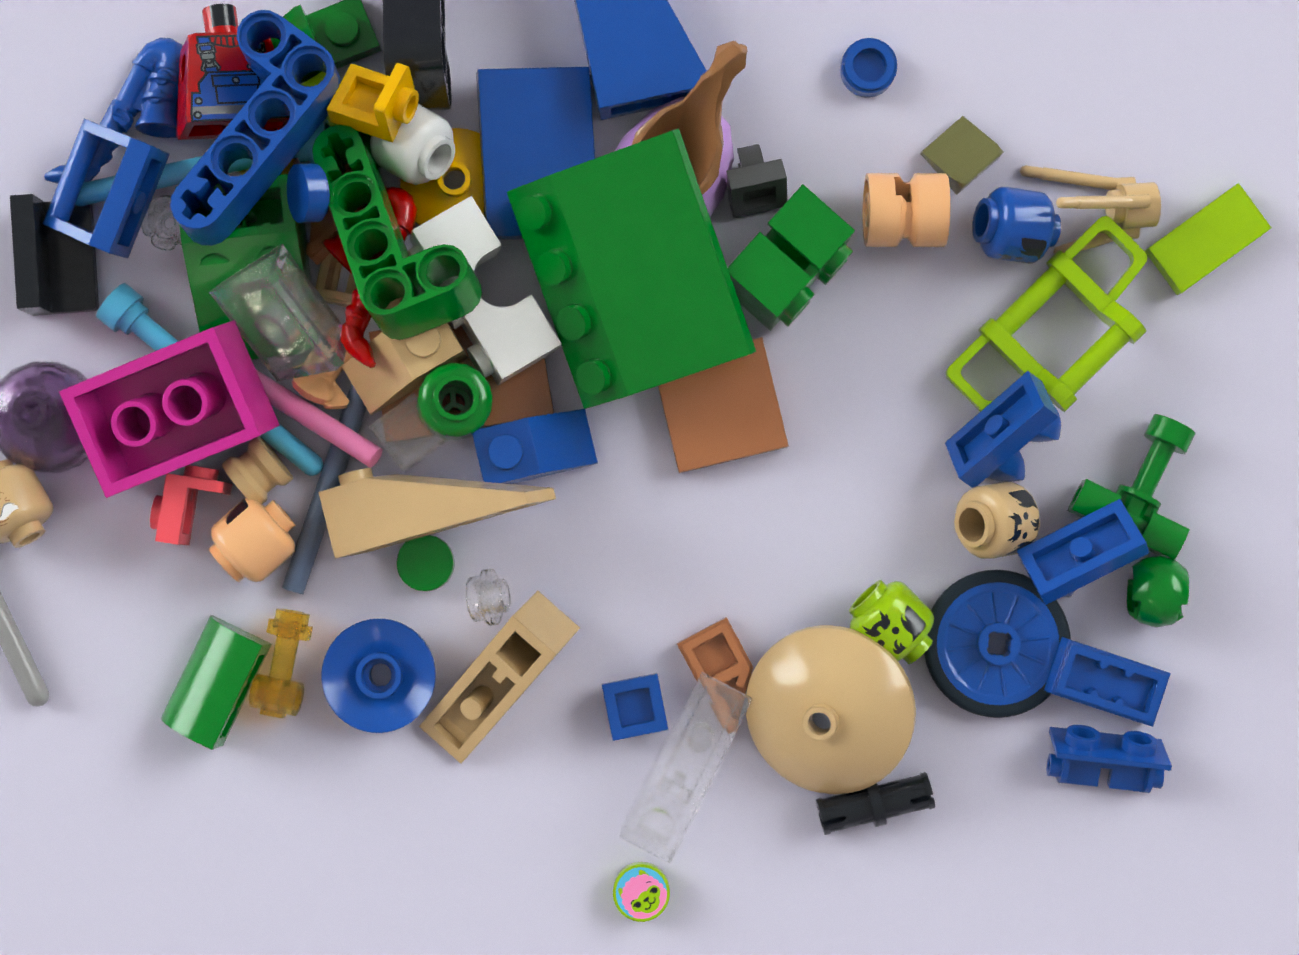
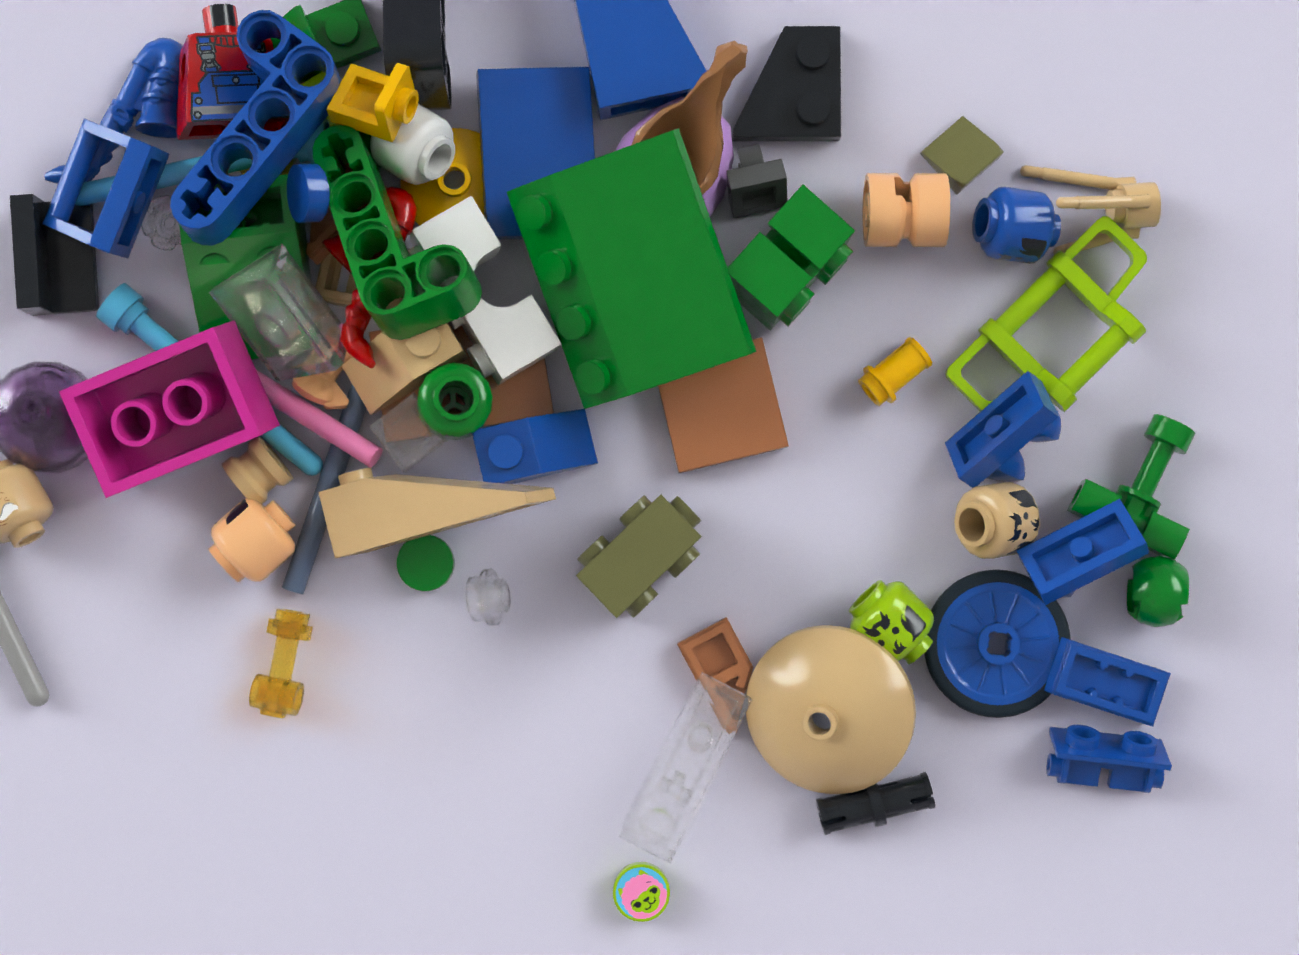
(175, 510): coral bracket -> none
(215, 683): green brick -> none
(349, 681): blue dish -> none
(499, 676): tan slope -> none
(635, 706): blue plate -> none
(655, 540): none -> olive brick
(796, 90): none -> black wing
(868, 67): blue tile -> none
(894, 372): none -> yellow pin
(1207, 239): lime tile -> none

